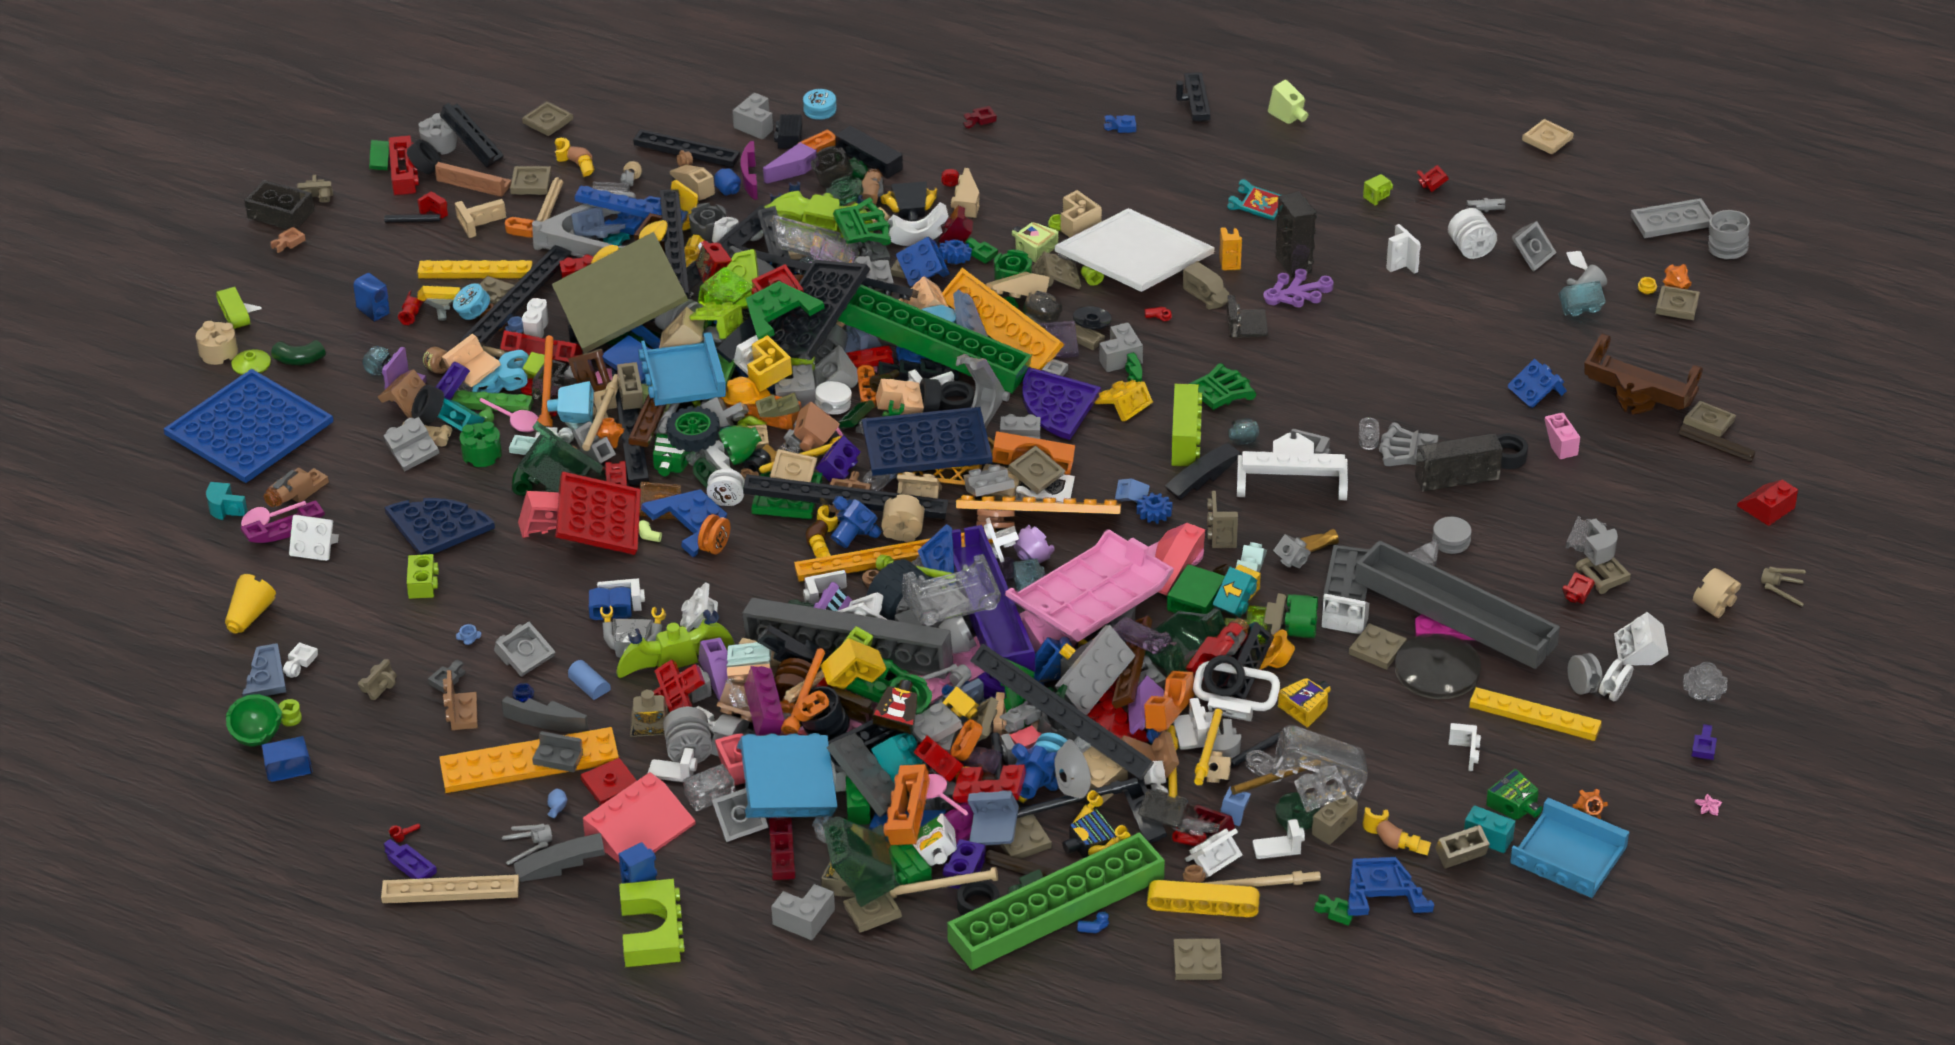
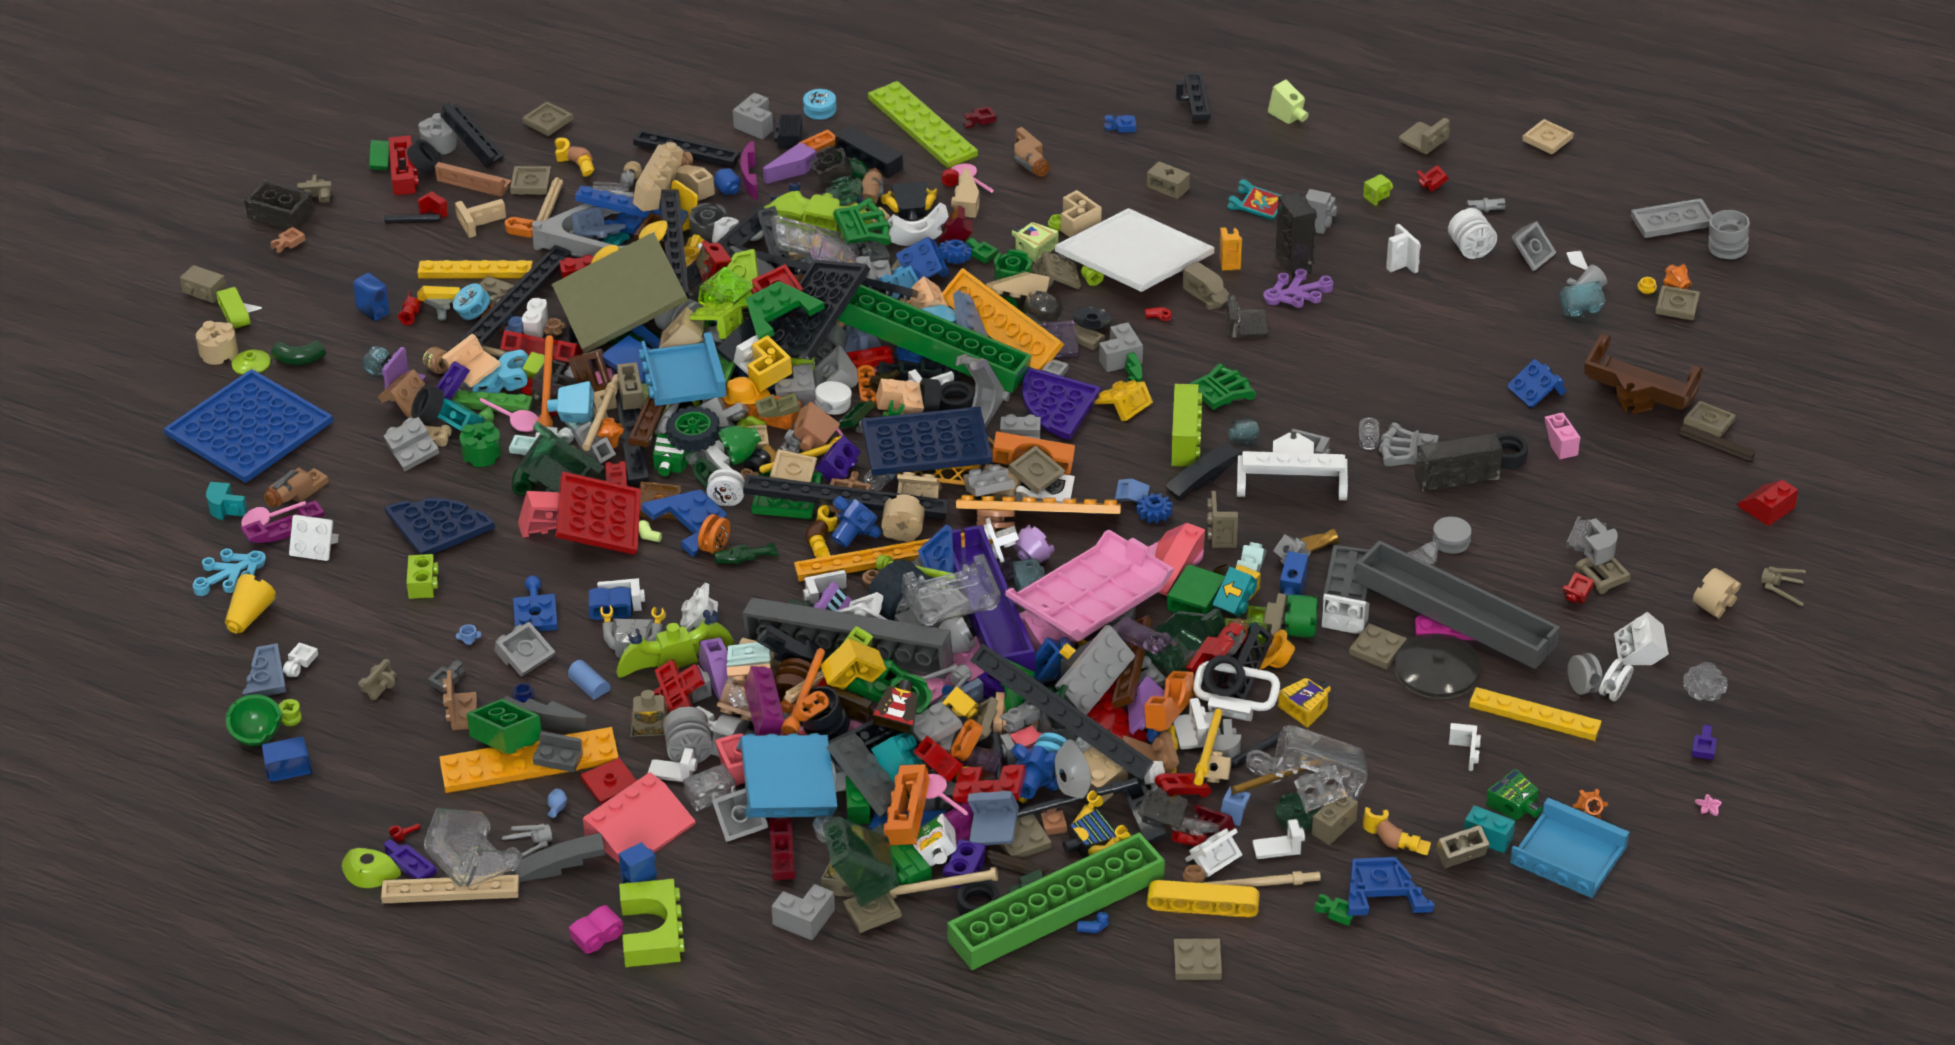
(202, 283): none -> dark tan brick
(252, 560): none -> medium azure plant
(373, 873): none -> lime piece
(460, 847): none -> clear windscreen
(504, 726): none -> green brick
(536, 603): none -> blue plate
(554, 327): none -> medium nougat plate
(596, 929): none -> dark pink brick
(657, 176): none -> tan brick
(742, 553): none -> dark green animal
(902, 277): none -> dark azure bracket
(922, 124): none -> lime plate
(960, 168): none -> bright pink piece
(1029, 153): none -> medium nougat plate
(1053, 821): none -> nougat plate
(1168, 180): none -> dark tan brick
(1181, 784): none -> red plate
(1293, 583): none -> blue torso
(1324, 207): none -> light grey brick
(1424, 137): none -> dark tan bracket

